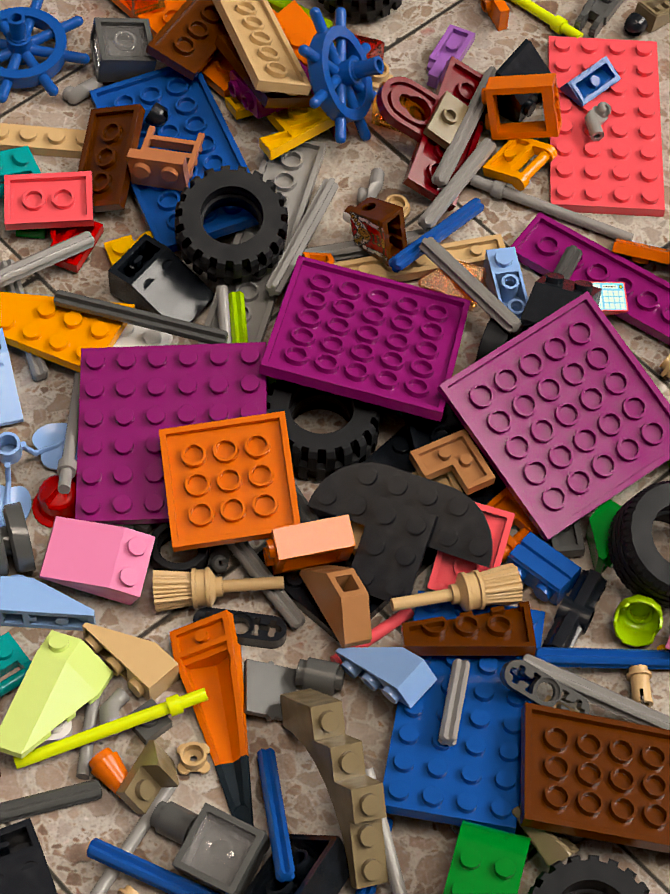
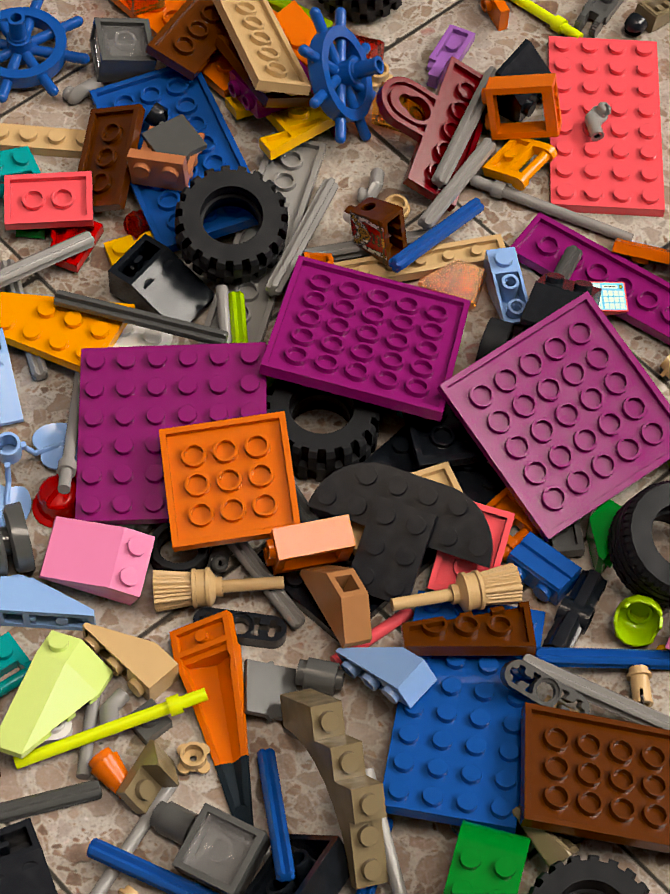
(131, 223): none -> clear red plate
(175, 137): none -> dark grey piece
(445, 120): plate -> none
(454, 454): medium nougat plate -> none
(454, 702): light grey axle -> none
(470, 285): light grey axle -> none
(591, 82): blue slope -> none

